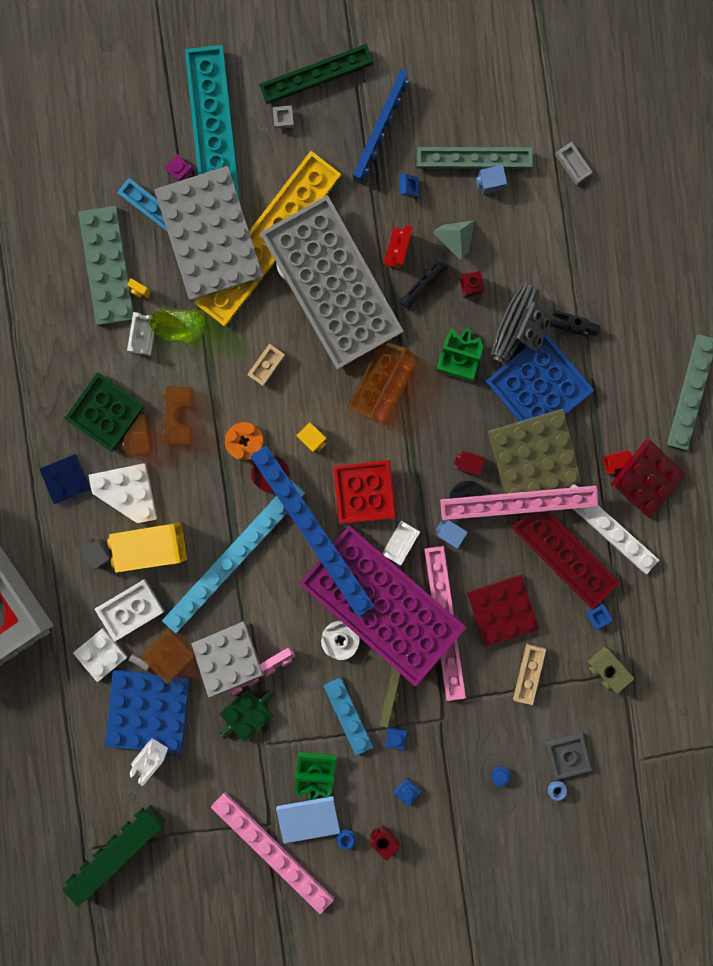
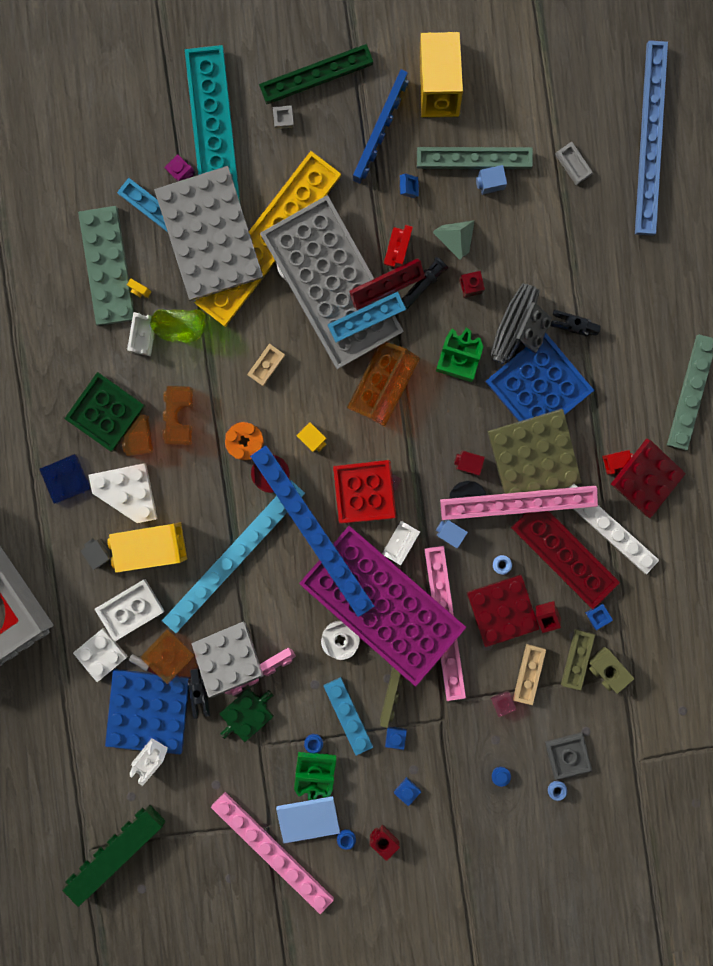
(197, 683): none -> black hinge
(313, 743): none -> blue plate
(366, 317): none -> dark azure plate
(387, 284): none -> dark red plate
(440, 74): none -> yellow slope
(503, 703): none -> clear pink plate
(508, 564): none -> light blue plate
(548, 617): none -> dark red brick
(577, 659): none -> olive plate
(651, 138): none -> medium blue plate

